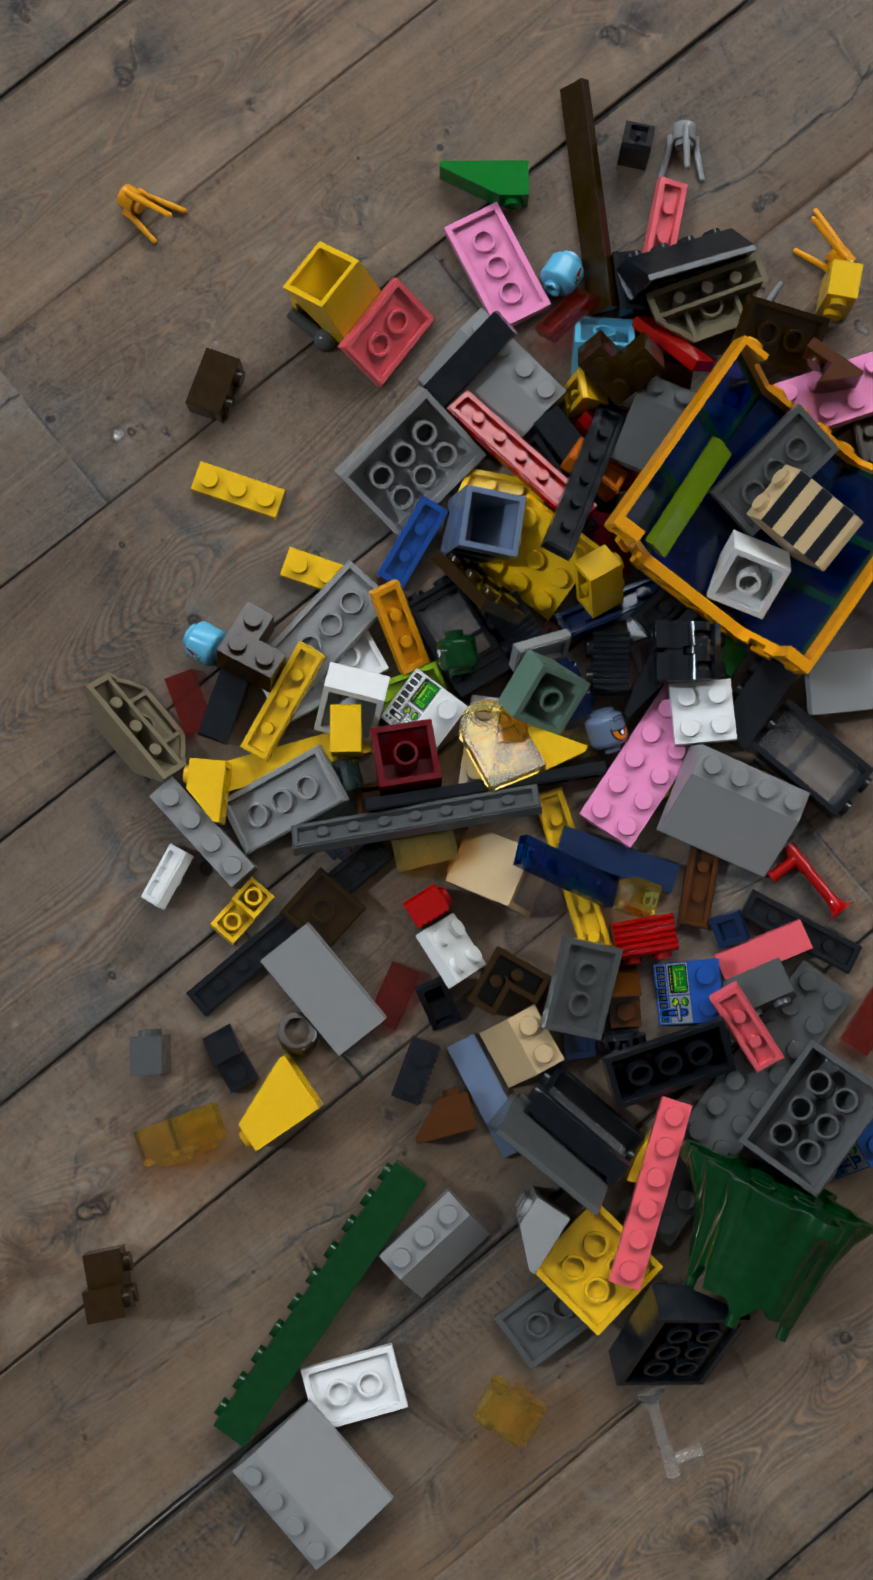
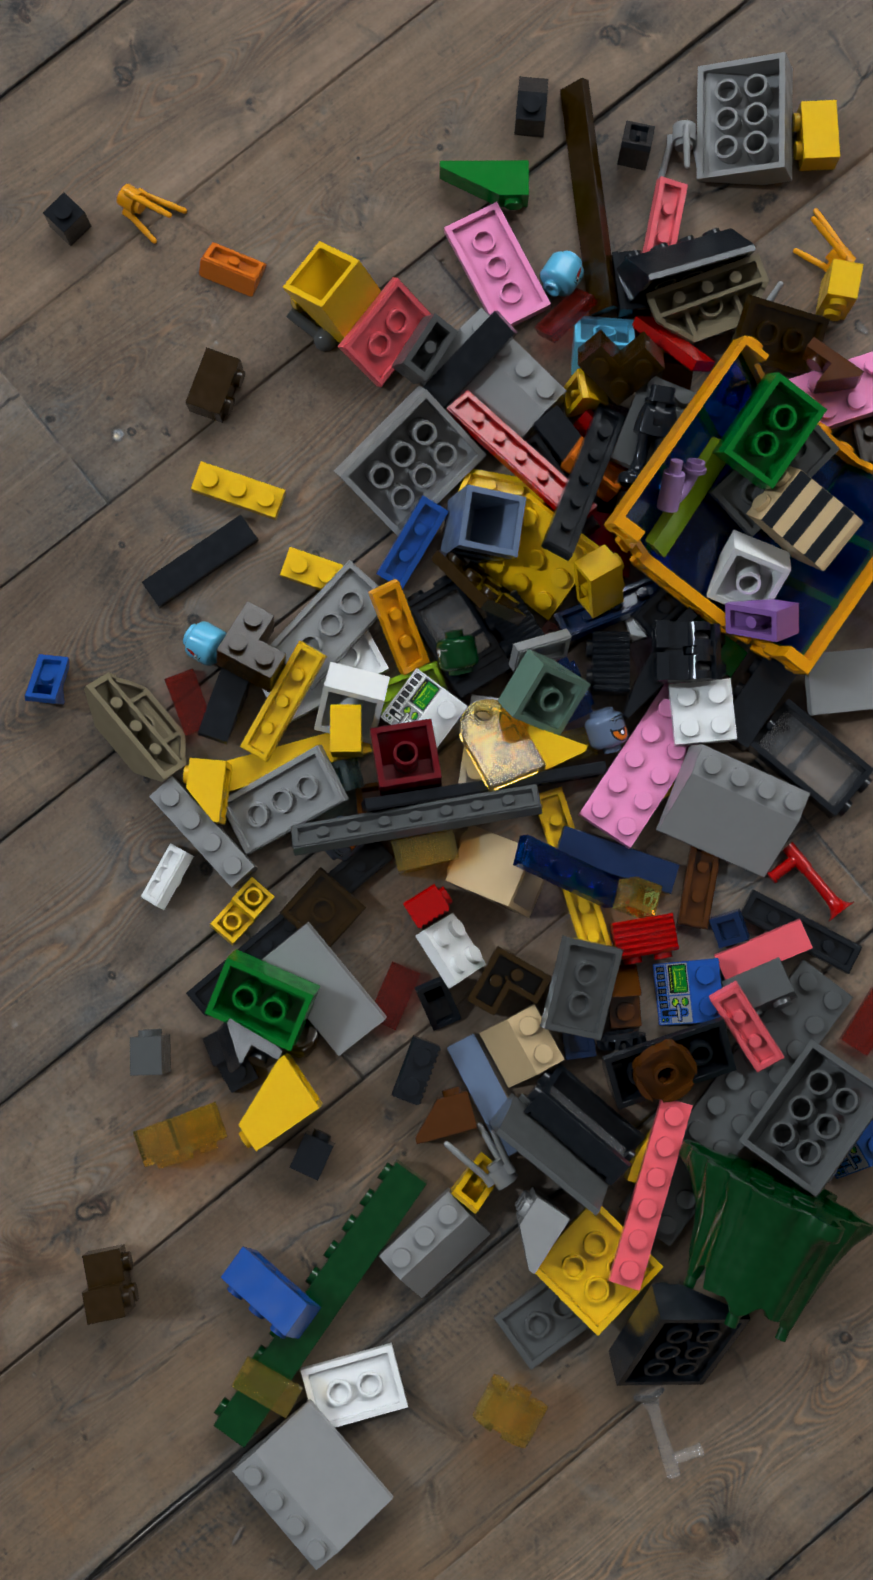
(48, 679): none -> blue slope
(67, 219): none -> black brick
(200, 561): none -> black tile
(231, 269): none -> orange slope
(241, 1042): none -> black slope
(263, 999): none -> green brick
(266, 1387): none -> clear yellow tile
(270, 1294): none -> blue brick
(312, 1153): none -> black brick
(424, 348): none -> dark grey brick
(471, 1188): none -> yellow slope
(500, 1170): none -> light grey plant
(531, 106): none -> black slope
(652, 423): none -> black piece
(660, 1056): none -> reddish brown plate
(677, 484): none -> lavender plant
(745, 121): none -> light grey slope
(762, 619): none -> medium lavender slope
(769, 430): none -> green brick
(817, 135): none -> yellow brick

